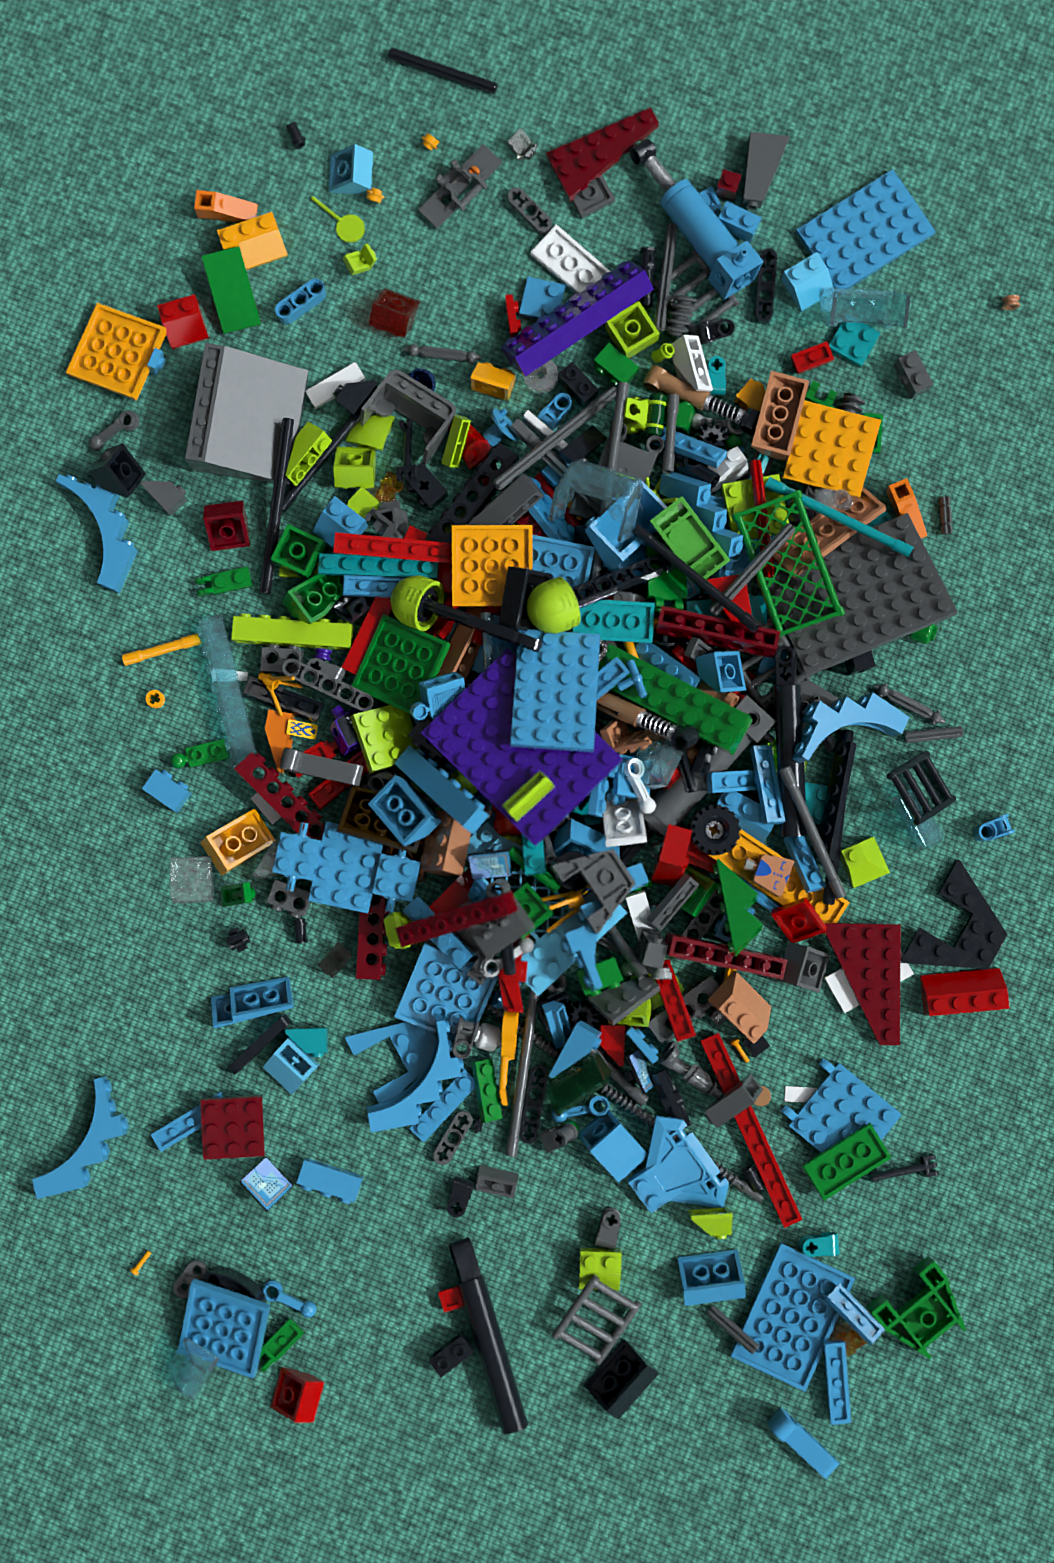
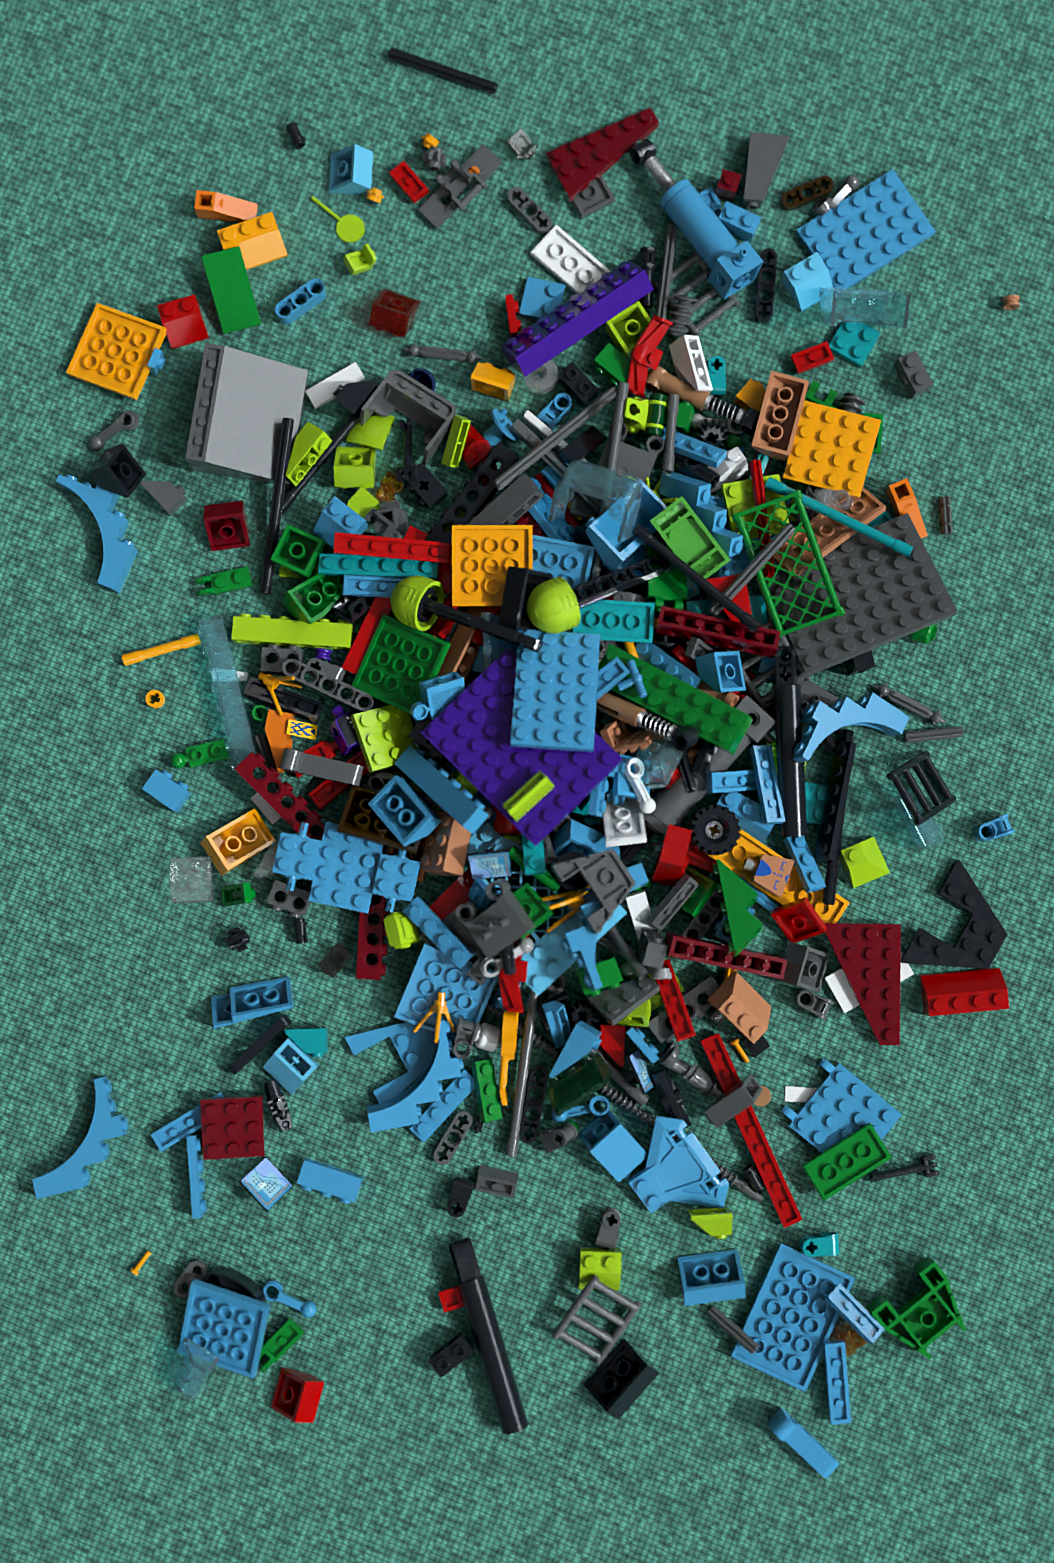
(197, 1184): none -> dark azure plate
(263, 712): none -> green hinge
(265, 751): none -> dark grey axle
(278, 1105): none -> black hinge
(408, 182): none -> red plate
(434, 159): none -> dark grey gear
(438, 1007): none -> light orange plant
(456, 919): dark red brick -> none
(645, 355): none -> red plate
(665, 351): lime pin -> none
(710, 330): black piece -> none
(812, 186): none -> dark brown beam
(815, 1005): none -> dark grey piece
(822, 206): none -> dark grey piece
(833, 880): dark grey piece -> none

